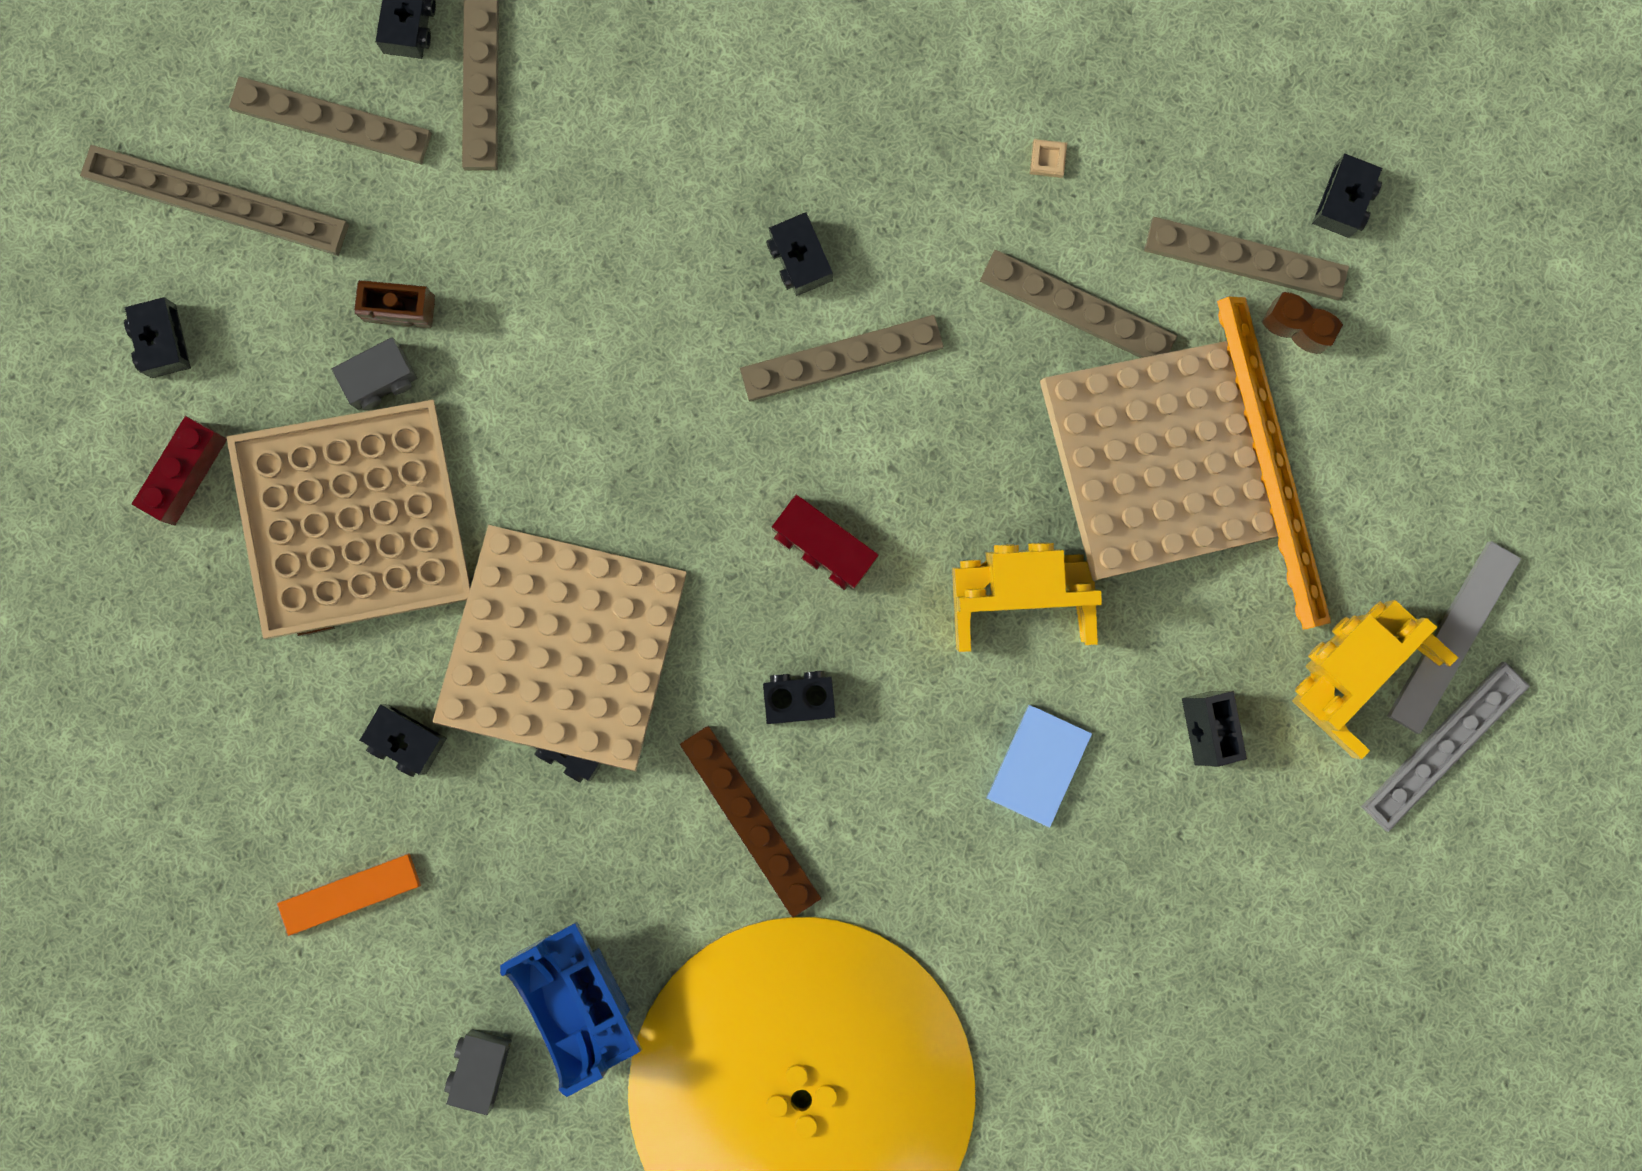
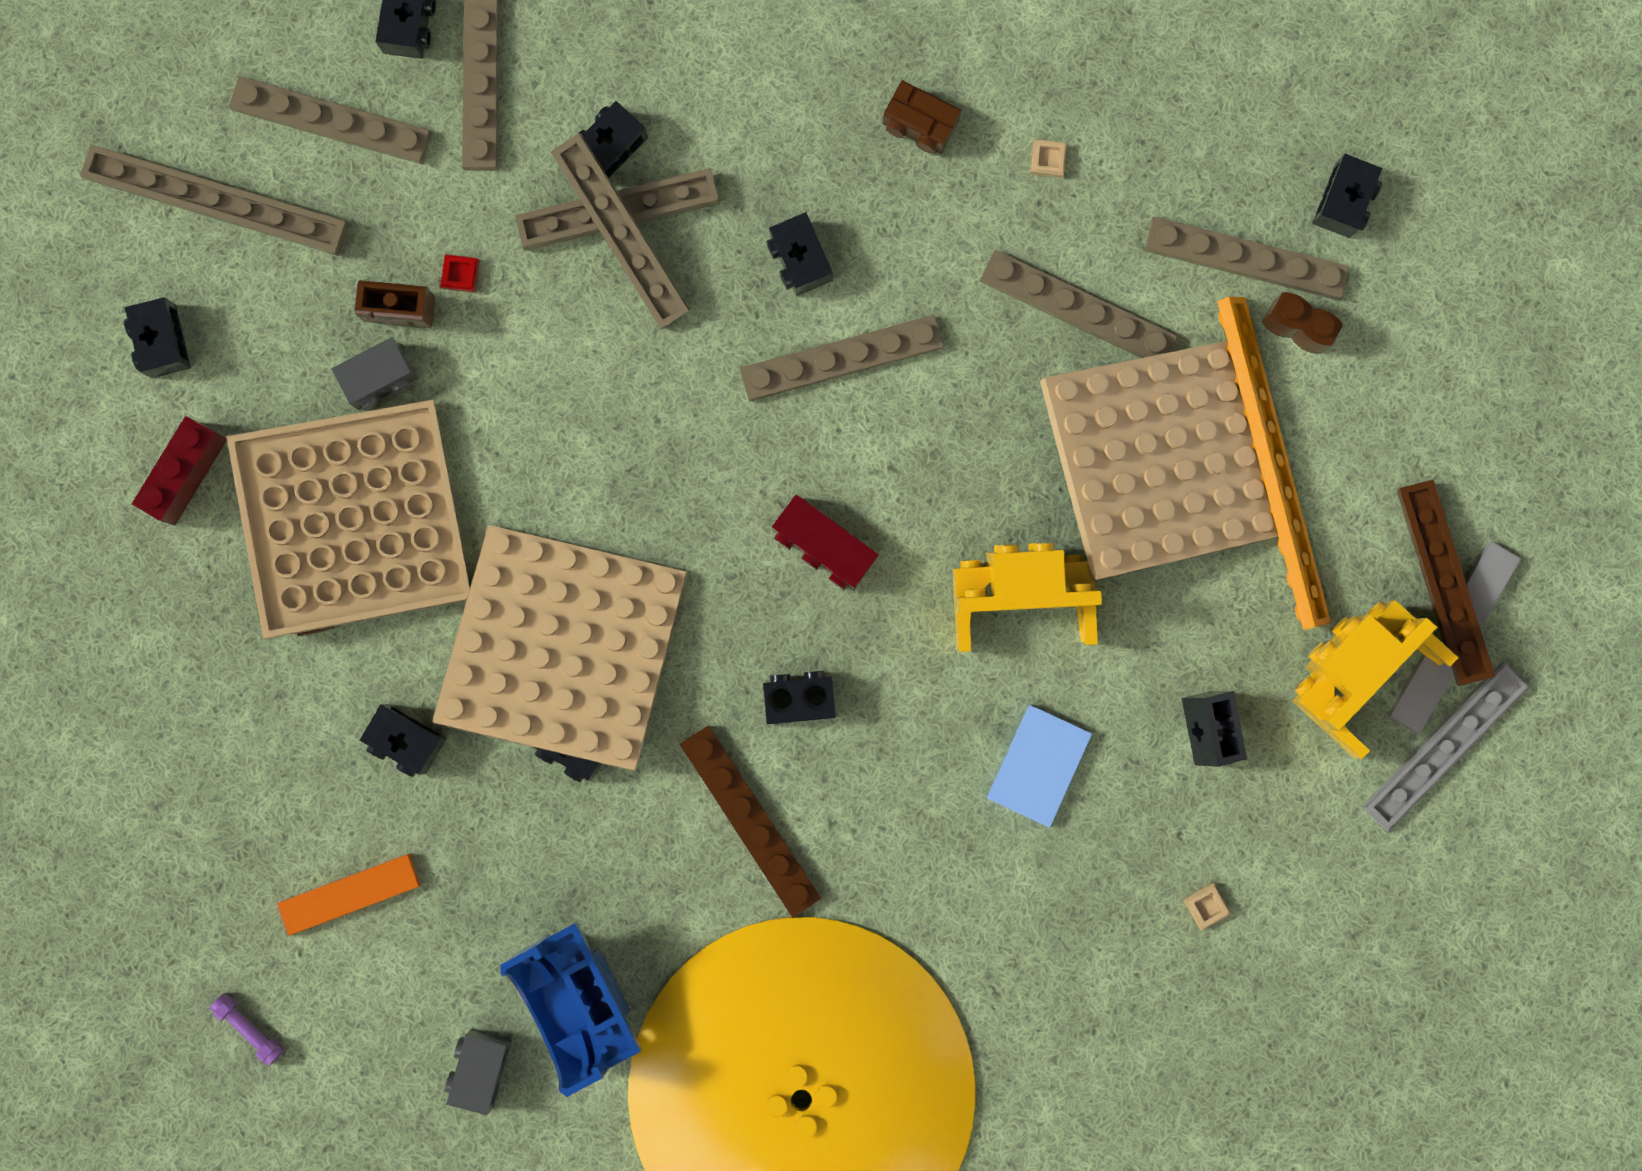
(225, 1008): none -> medium lavender bar
(459, 273): none -> red tile
(620, 230): none -> dark tan plate
(622, 128): none -> black brick
(643, 201): none -> dark tan plate
(921, 118): none -> reddish brown brick
(1207, 906): none -> tan tile
(1445, 582): none -> reddish brown plate

